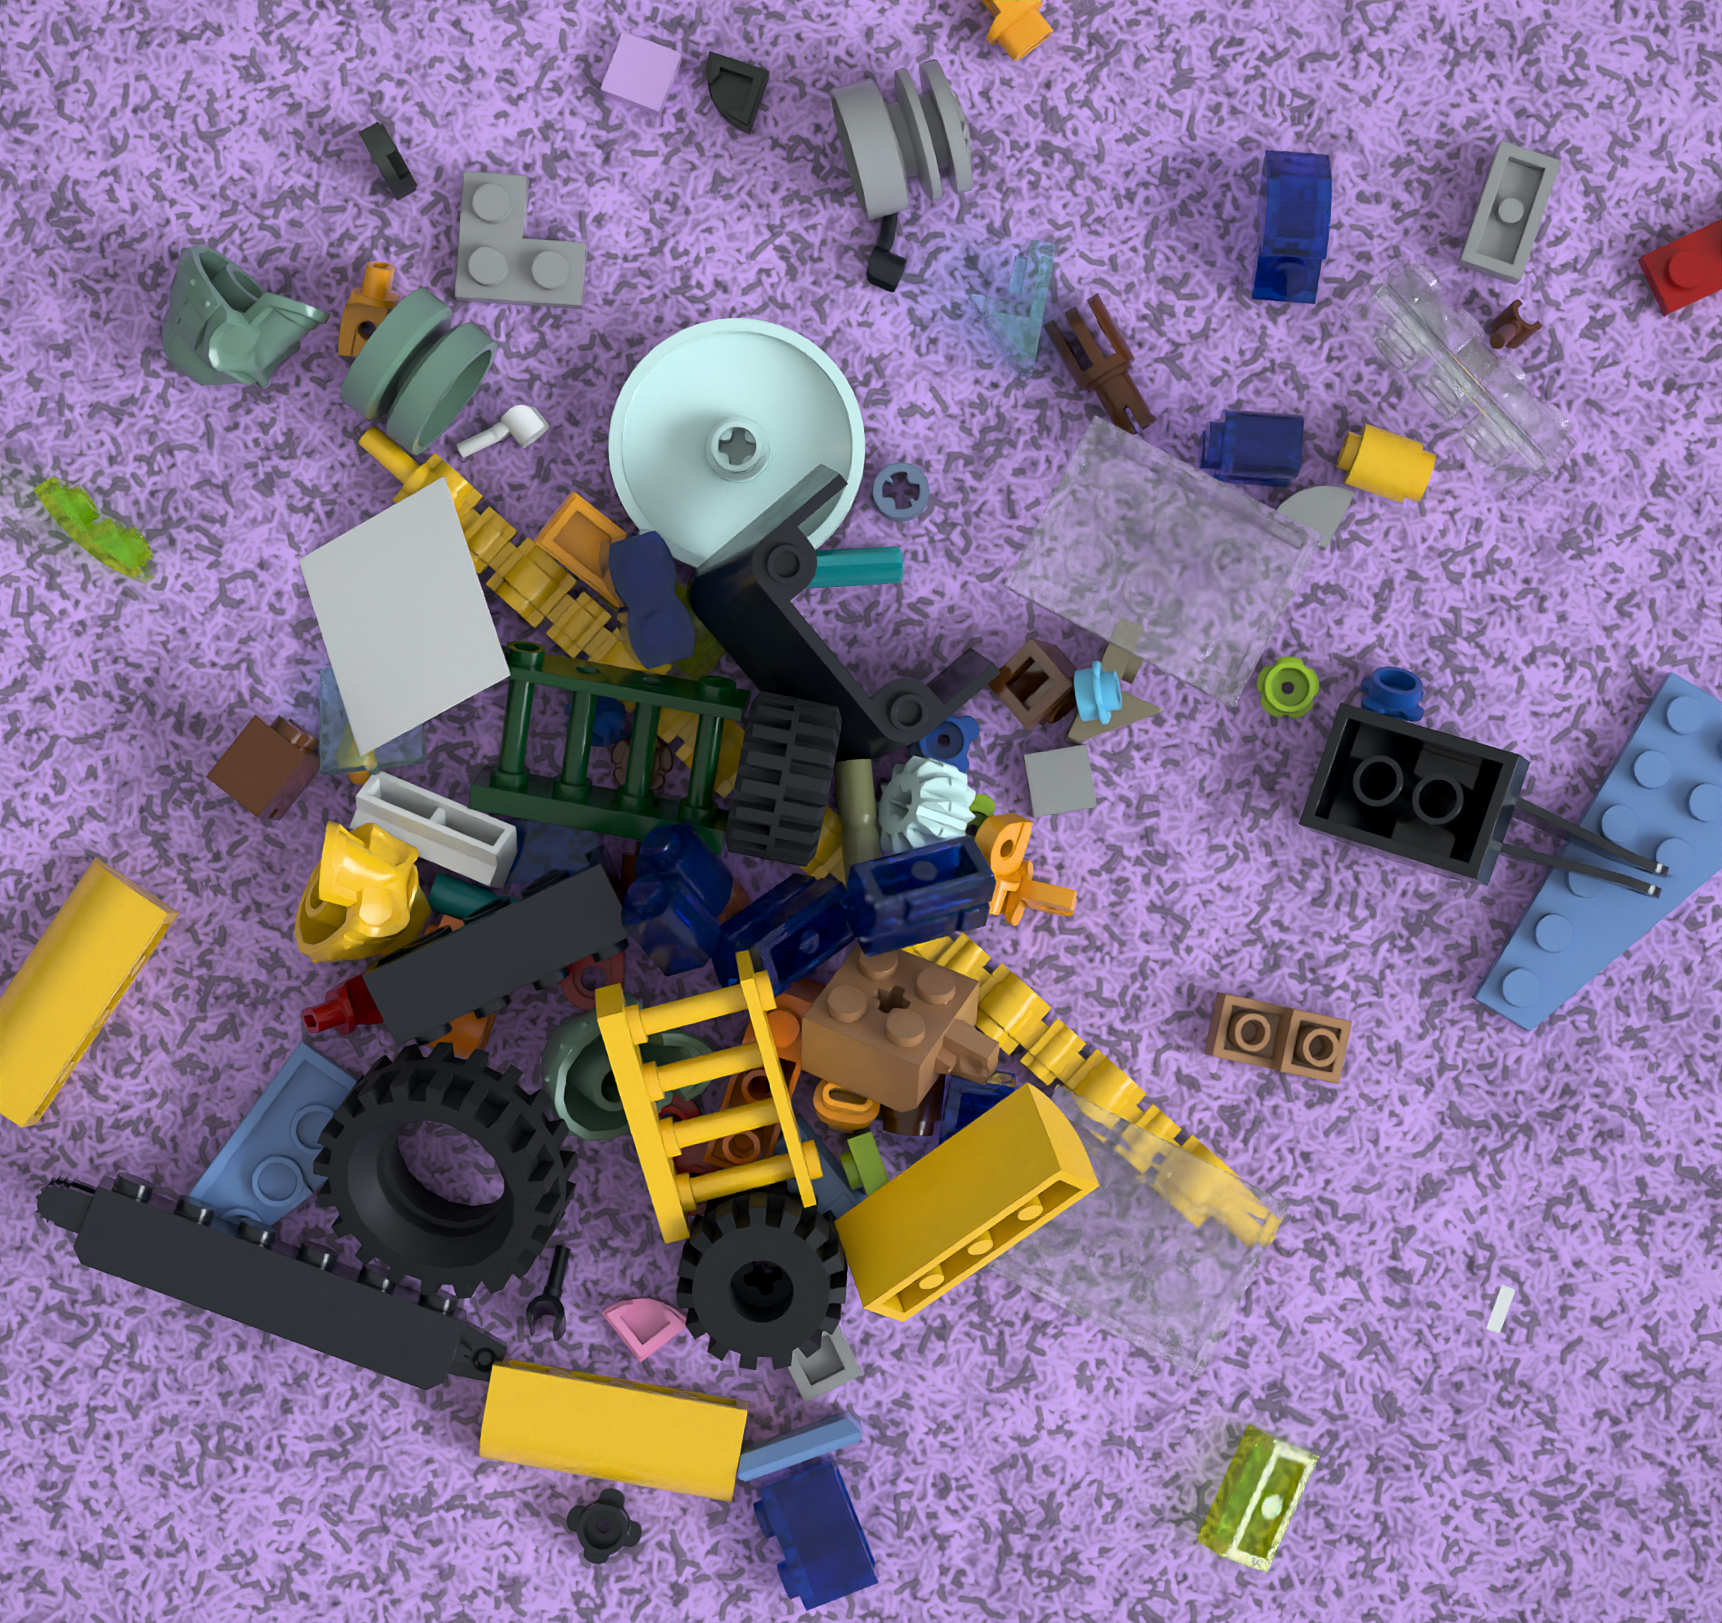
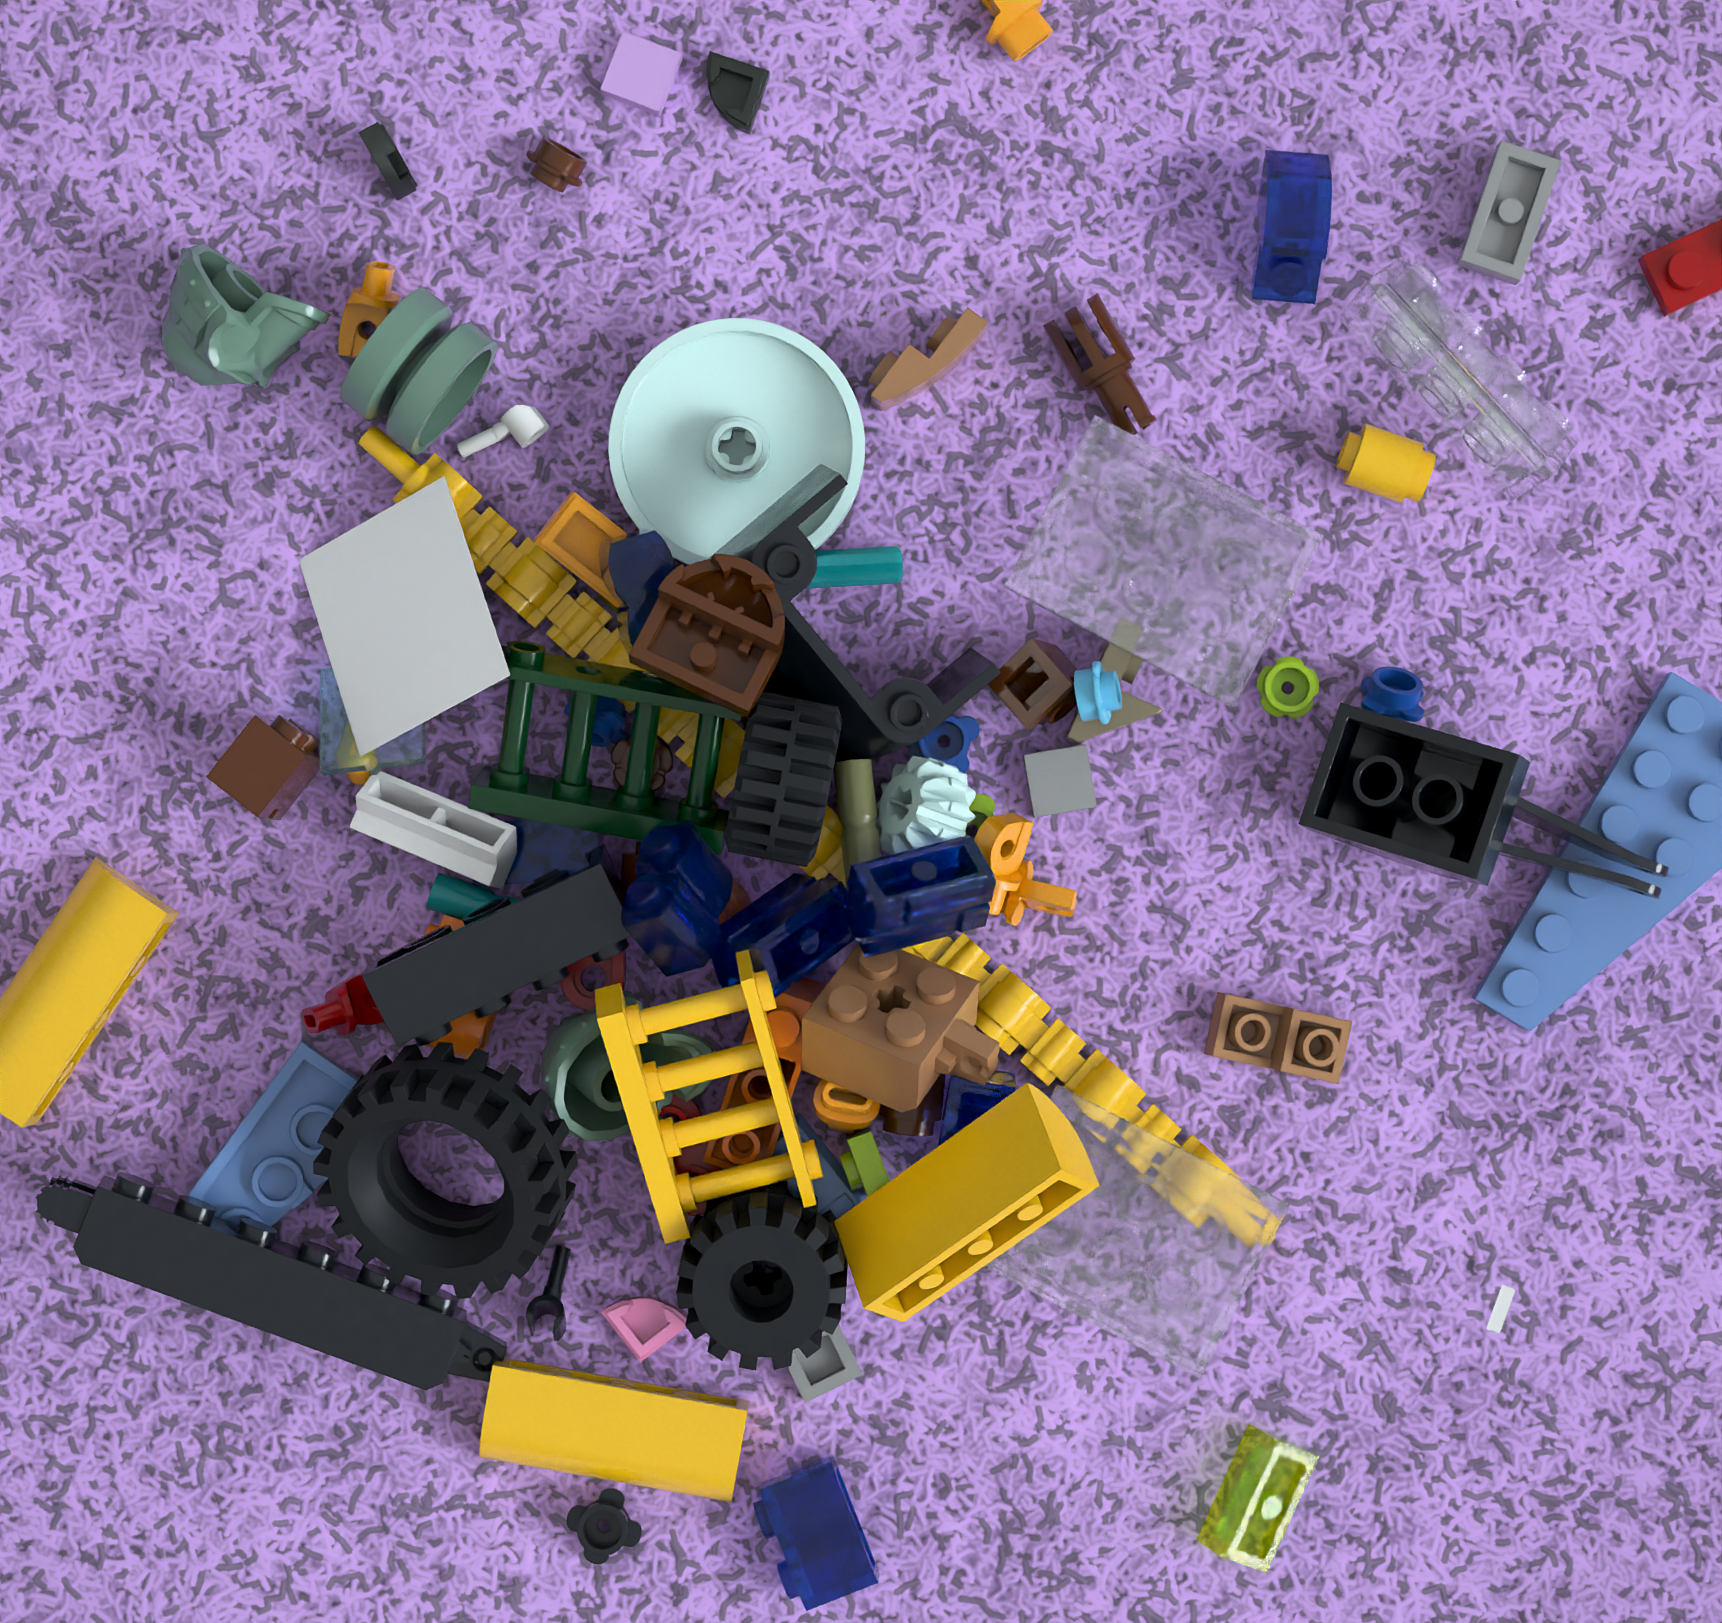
(107, 541): clear neon green slope -> none
(360, 897): yellow head -> none
(497, 259): light grey plate -> none
(556, 165): none -> reddish brown plate
(715, 631): none -> reddish brown slope
(799, 1445): medium blue tile -> none
(884, 266): black hand -> none
(886, 505): sand blue bush -> none
(902, 139): light grey wheel -> none
(913, 372): none -> medium nougat slope
(1014, 324): clear light blue slope -> none
(1253, 448): clear blue brick -> none
(1319, 509): light grey tile -> none
(1511, 329): reddish brown hand -> none

